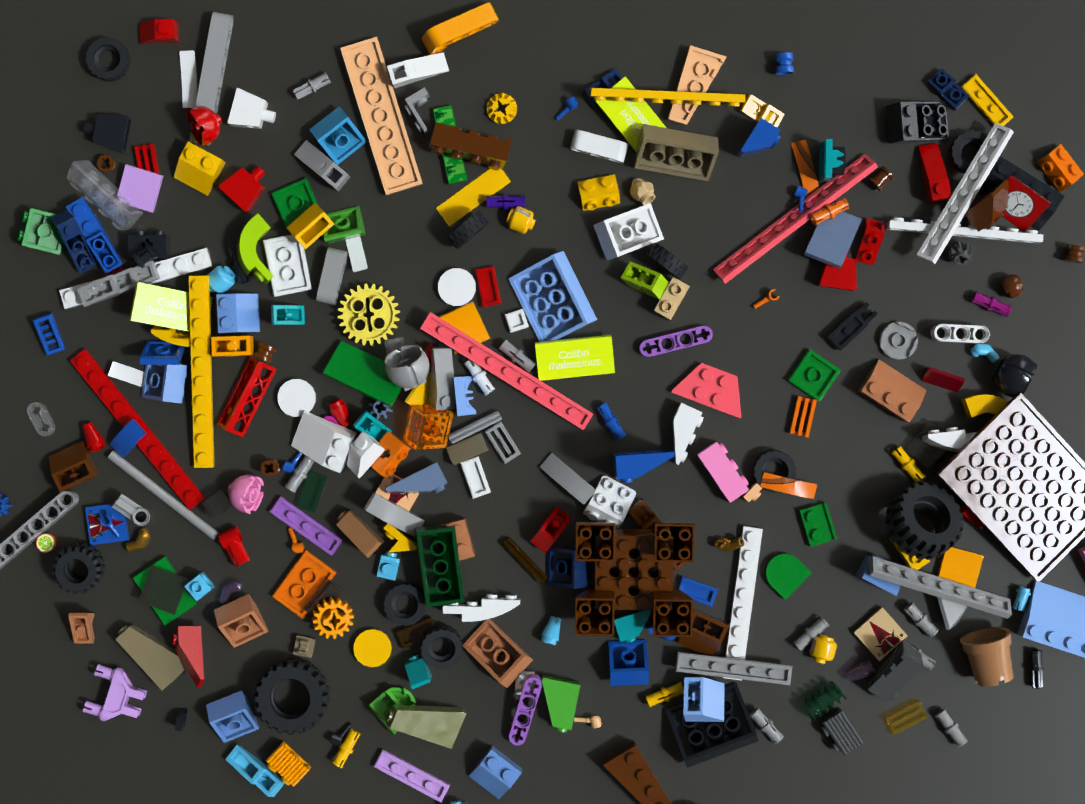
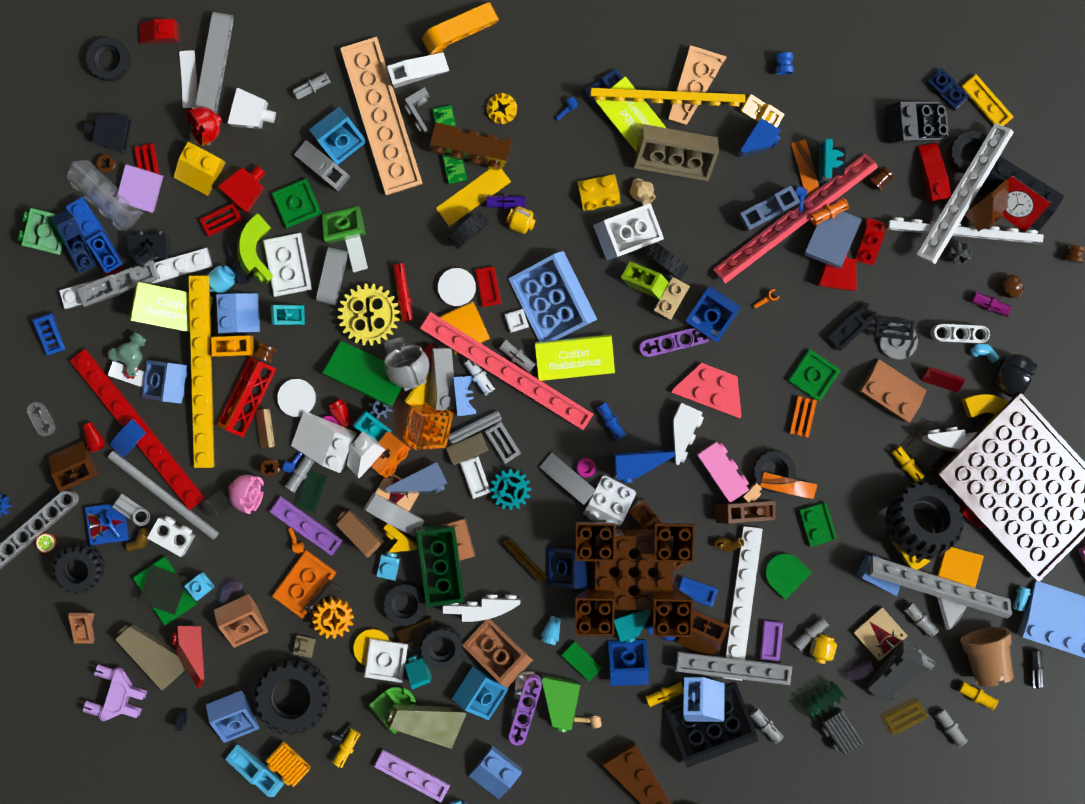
(129, 354): none -> sand green animal
(161, 353): blue tile -> none
(169, 541): none -> white brick
(171, 336): yellow slope -> none
(206, 226): none -> red tile
(232, 541): red piece -> none
(265, 428): none -> tan slope
(310, 225): yellow brick -> none
(386, 660): none -> white tile
(402, 292): none -> red pin
(480, 693): none -> dark azure slope
(501, 493): none -> teal gear
(550, 530): red slope -> none
(581, 661): none -> green tile
(586, 467): none -> dark pink tile
(599, 146): white beam -> none
(713, 314): none -> blue slope
(745, 512): none -> reddish brown slope
(769, 208): none -> sand blue arch
(771, 640): none -> medium lavender tile
(877, 326): none -> black tile
(978, 695): none -> yellow pin
(1060, 168): orange bracket -> none

